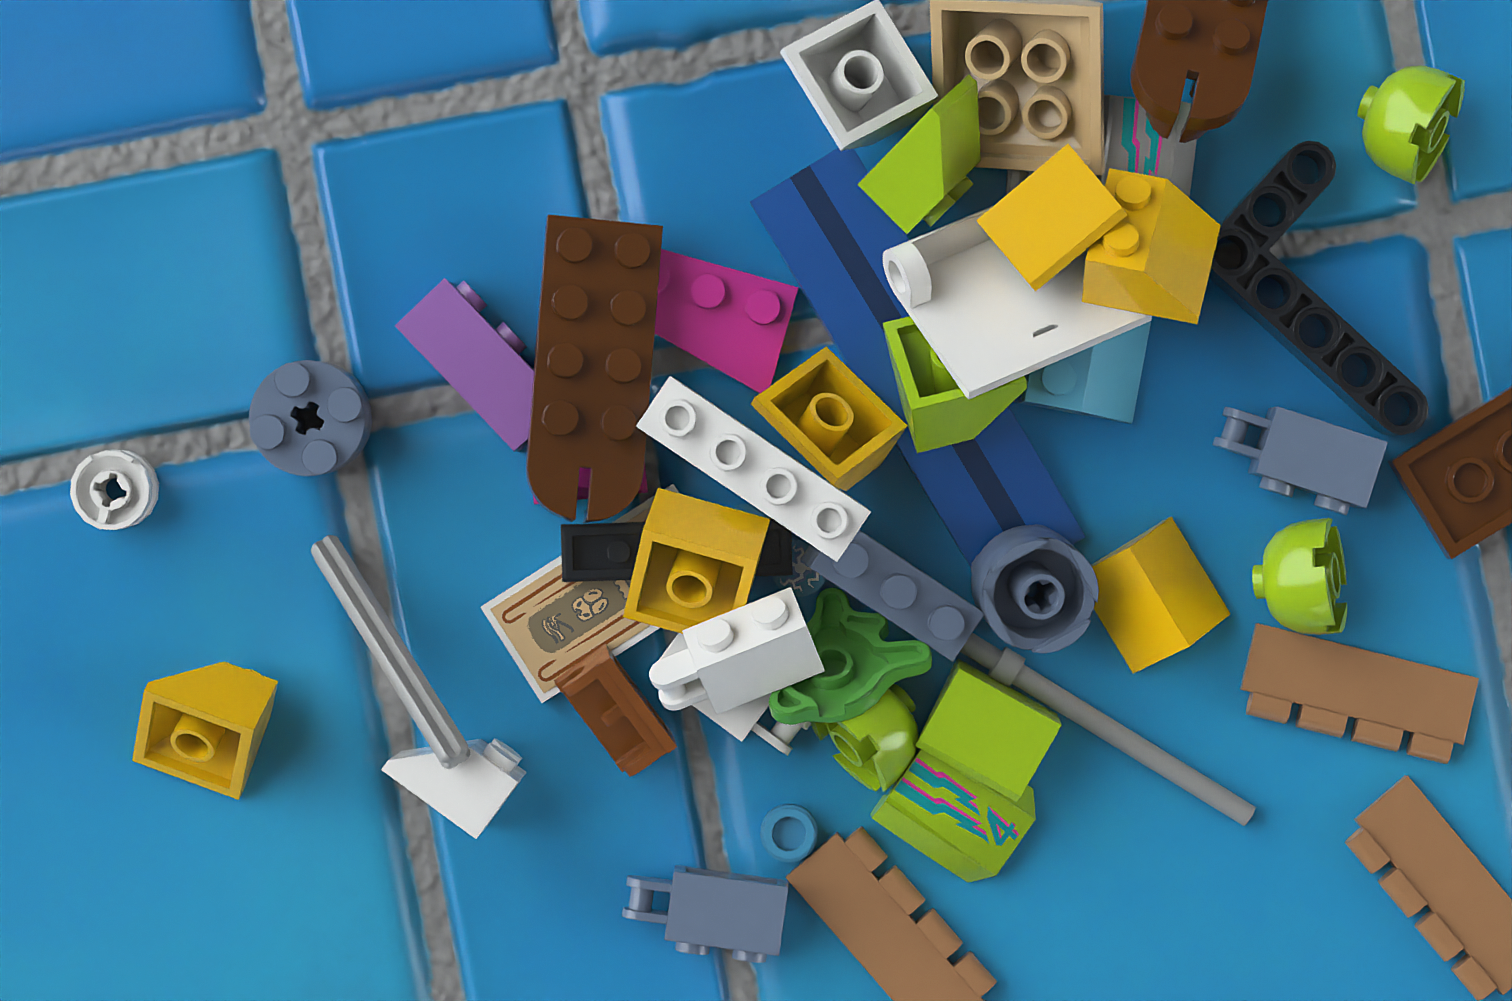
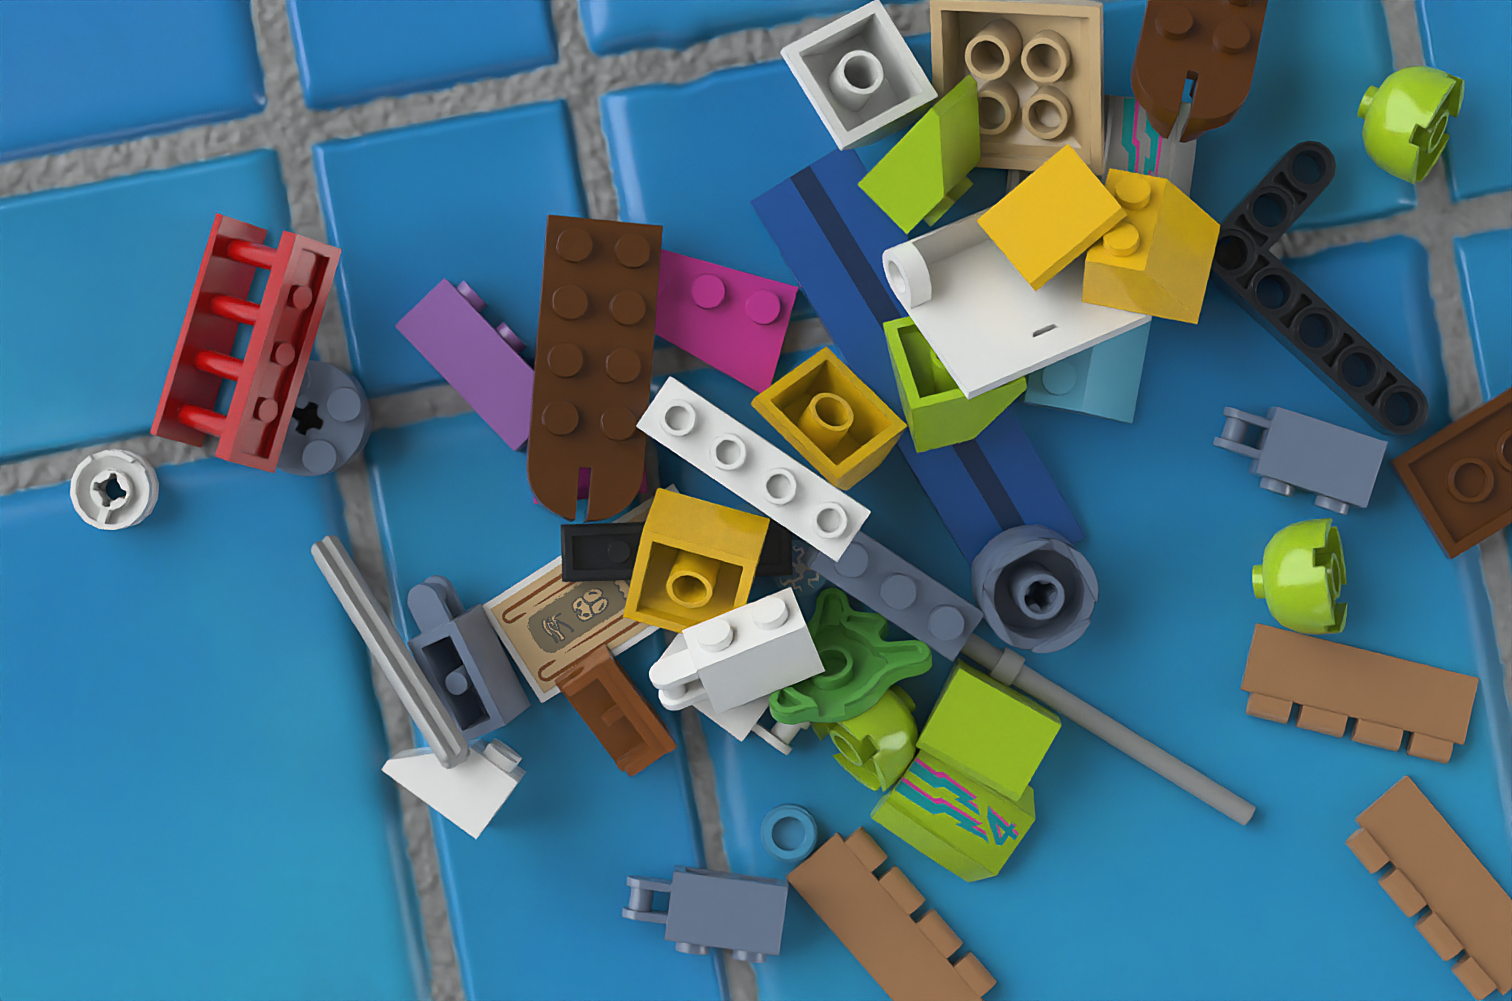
(205, 725): yellow slope -> none
(277, 349): none -> red fence
(463, 660): none -> sand blue brick
(1155, 596): yellow slope -> none

